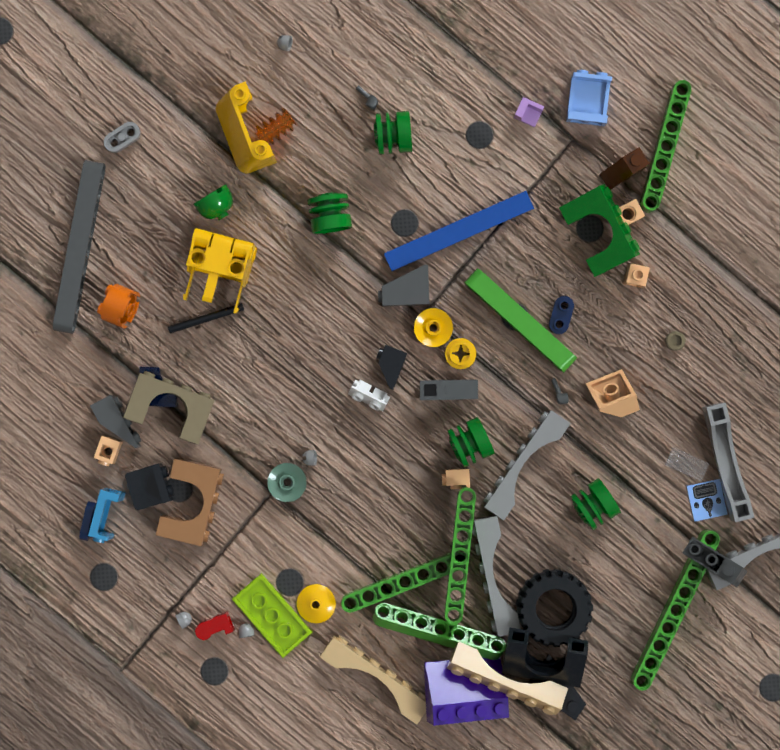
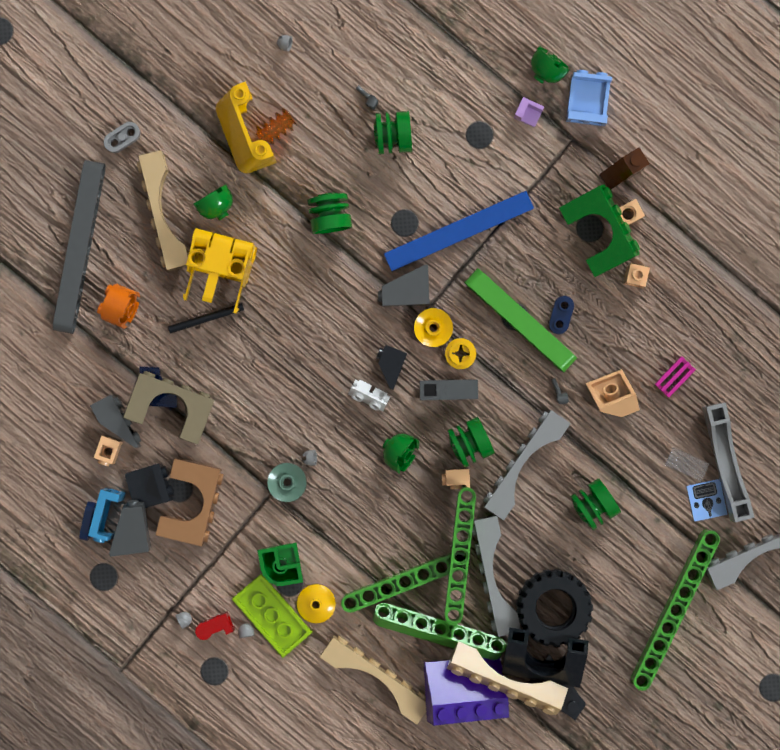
(132, 530): none -> dark grey slope
(155, 172): none -> tan arch
(281, 564): none -> green brick
(399, 451): none -> green cylinder
(548, 66): none -> green cylinder
(670, 138): bright green beam -> none
(675, 340): dark tan tile -> none
(677, 374): none -> dark pink tile
(715, 562): dark grey slope -> none

